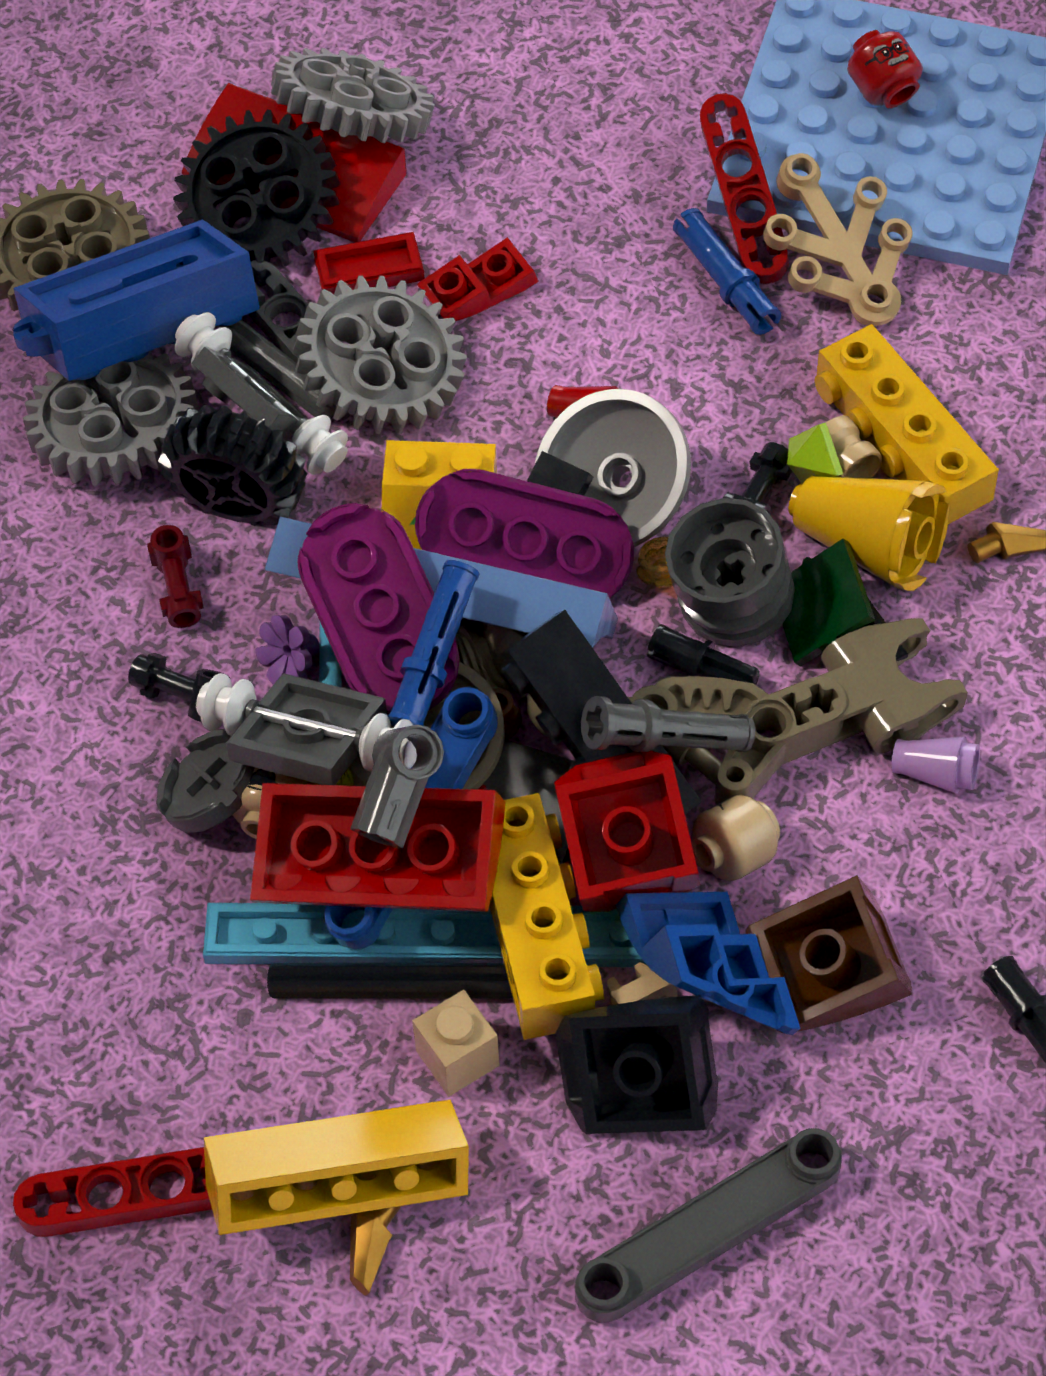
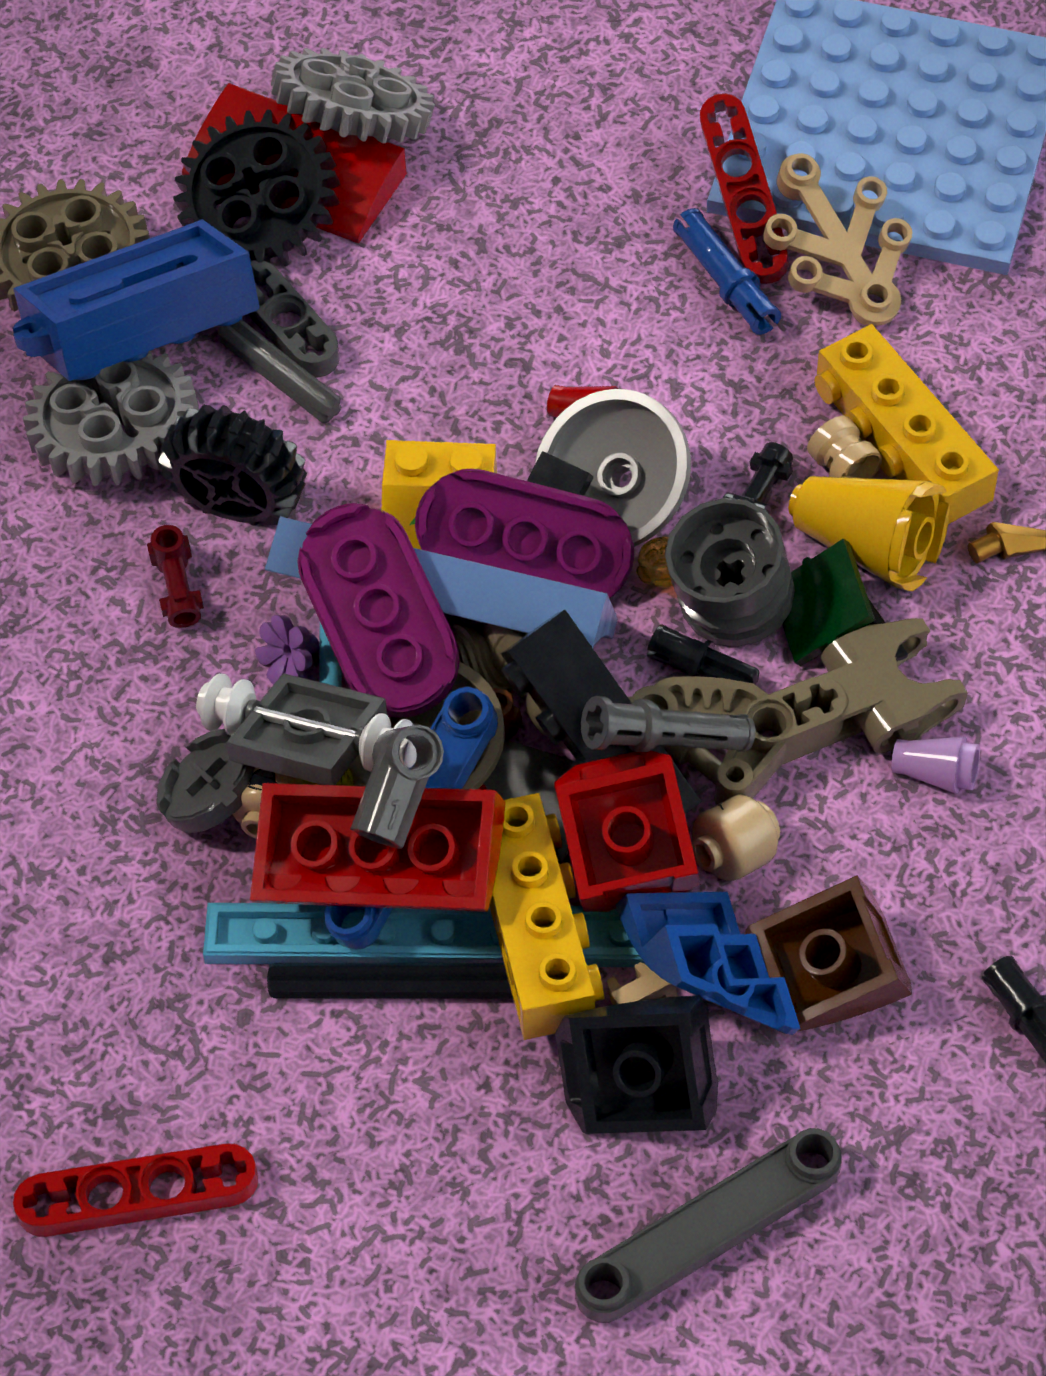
(152, 675): black bar -> none
(238, 382): plate -> none
(336, 1166): yellow brick -> none
(368, 1244): pearl gold bar -> none
(379, 354): light grey gear -> none
(390, 256): red tile -> none
(425, 668): blue pin -> none
(456, 1042): tan brick -> none
(479, 284): red slope -> none
(813, 454): lime slope -> none
(885, 68): red head -> none

